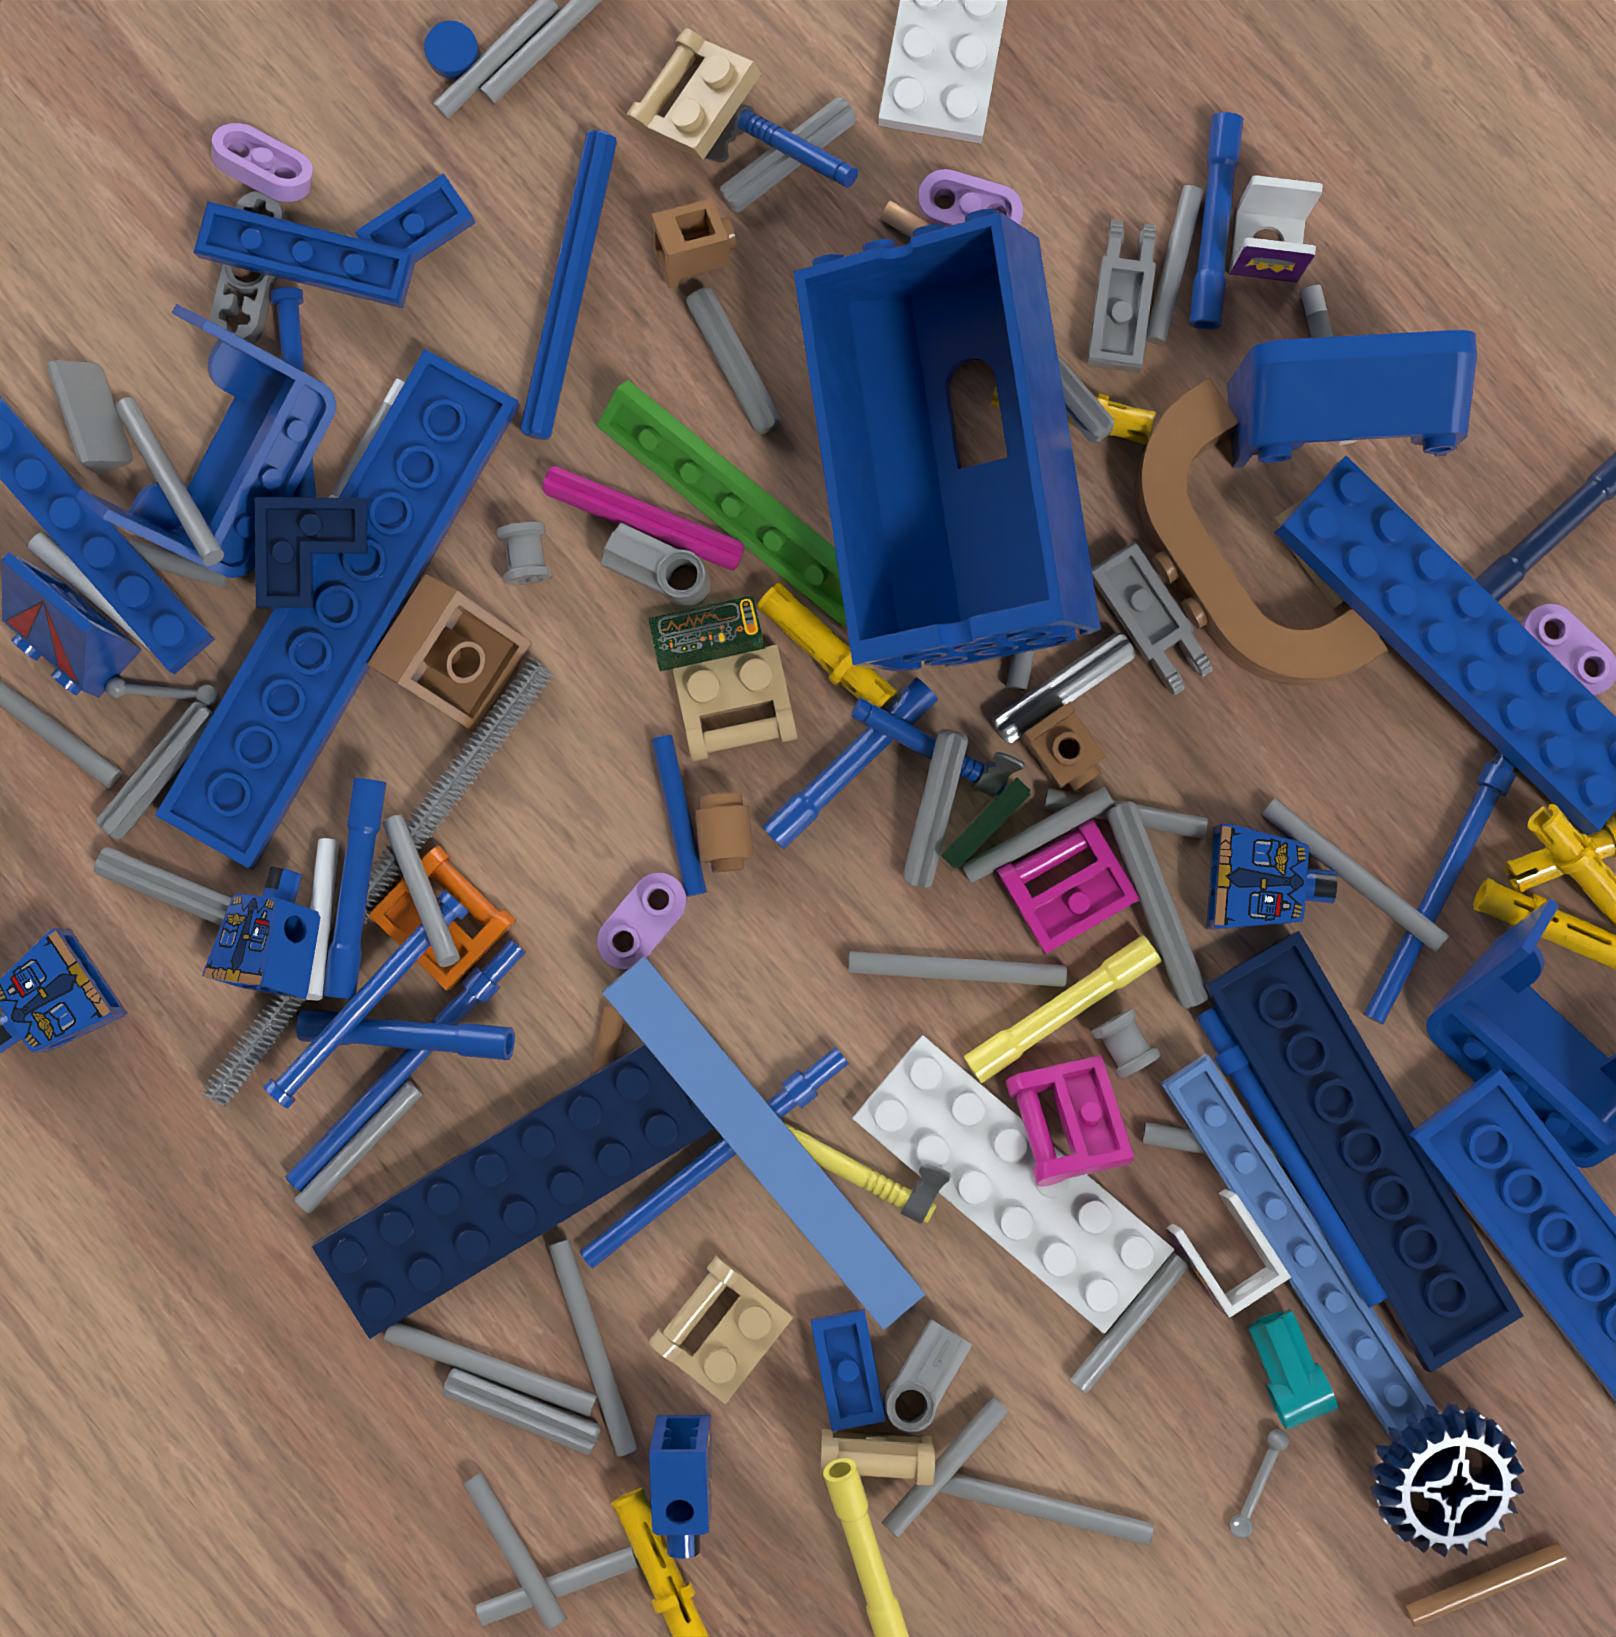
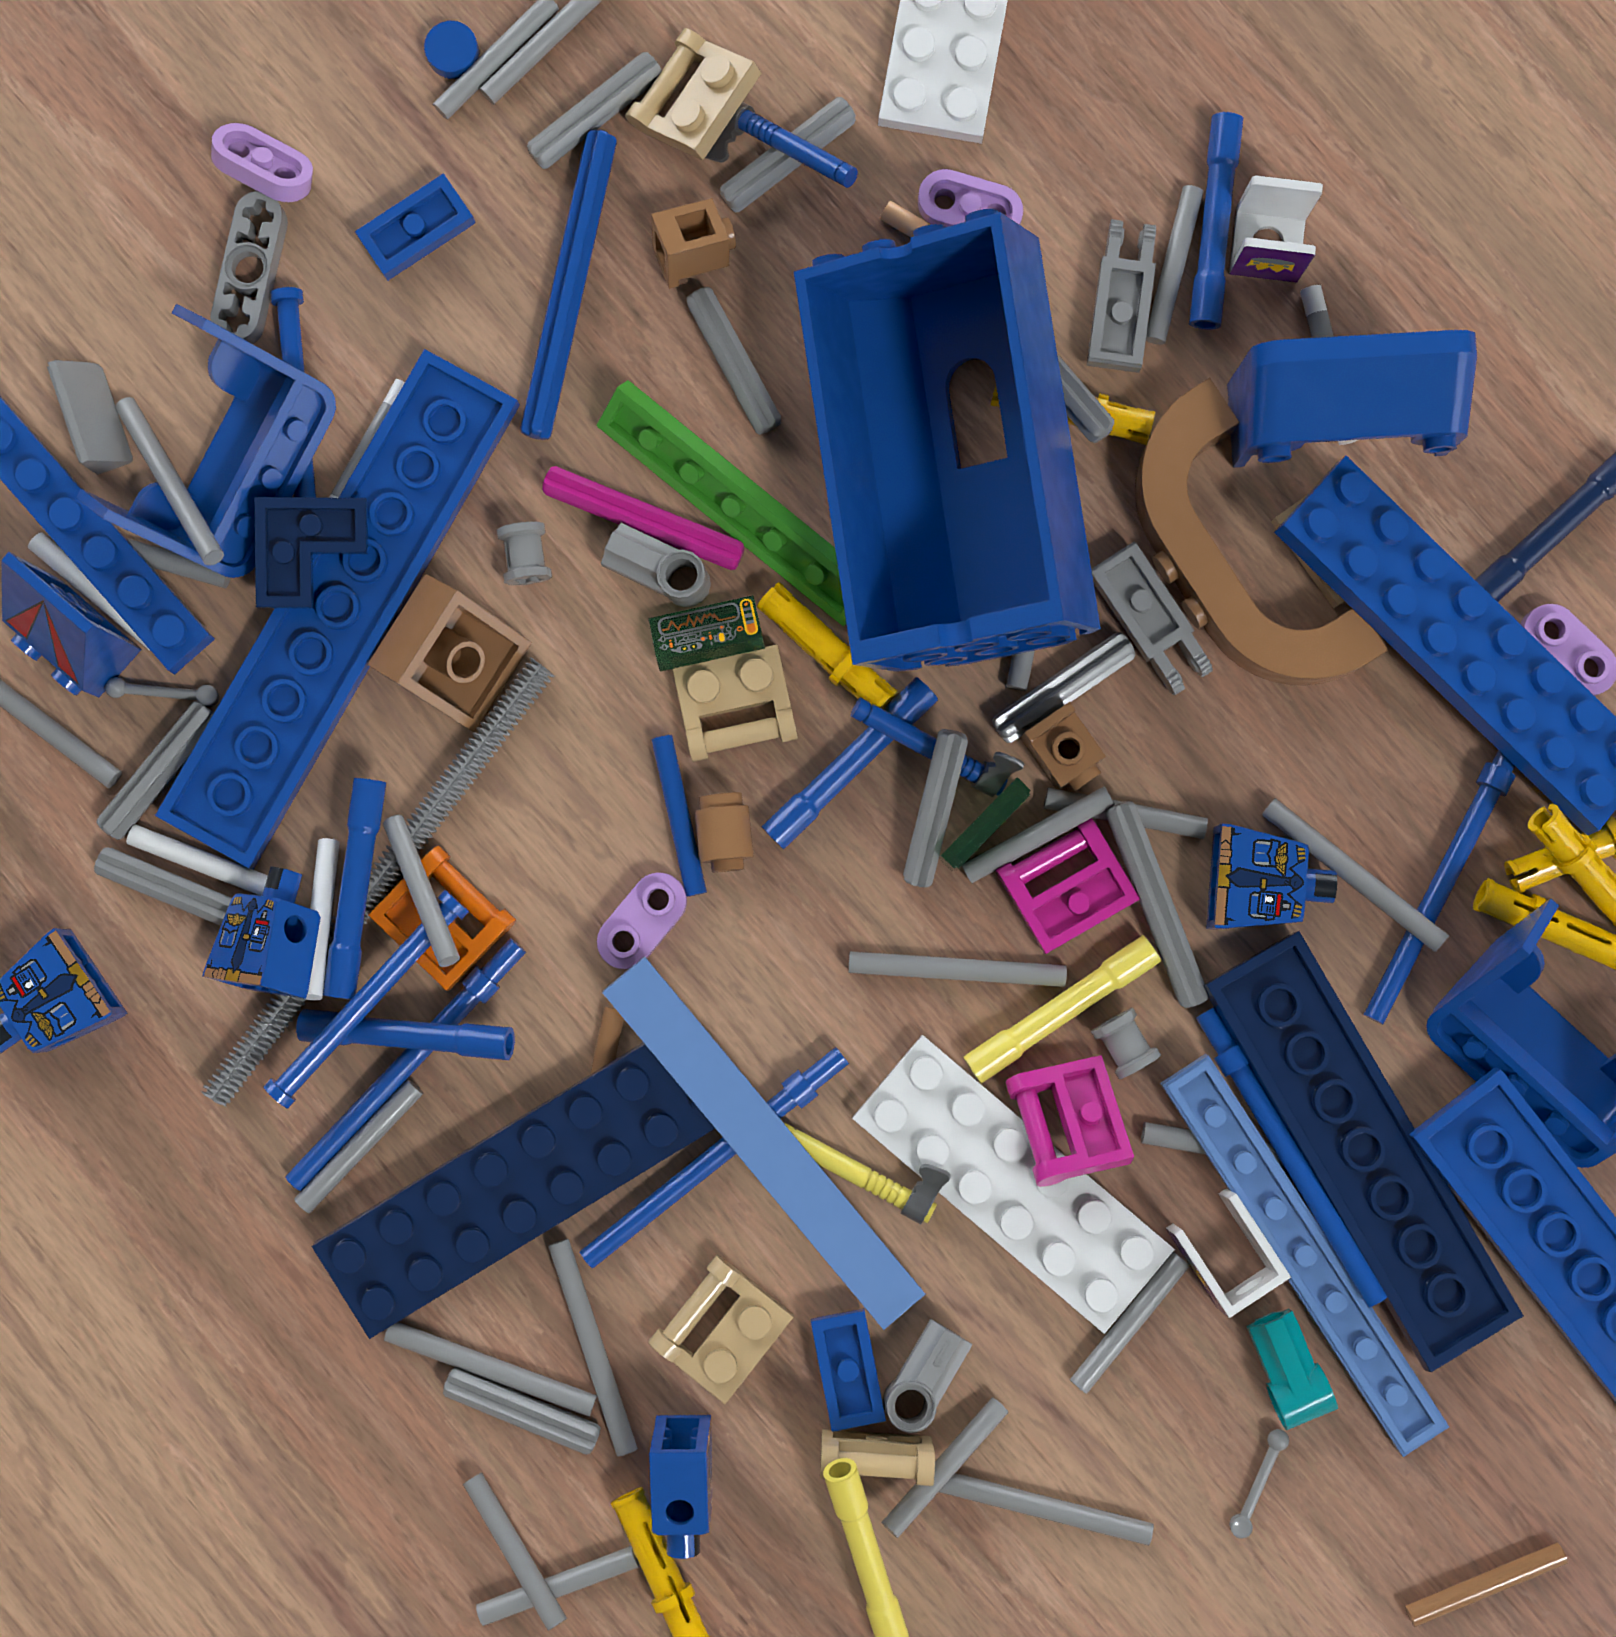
(196, 859): none -> white bar
(305, 254): blue tile -> none
(594, 110): none -> light grey axle
(1433, 1461): dark blue gear -> none

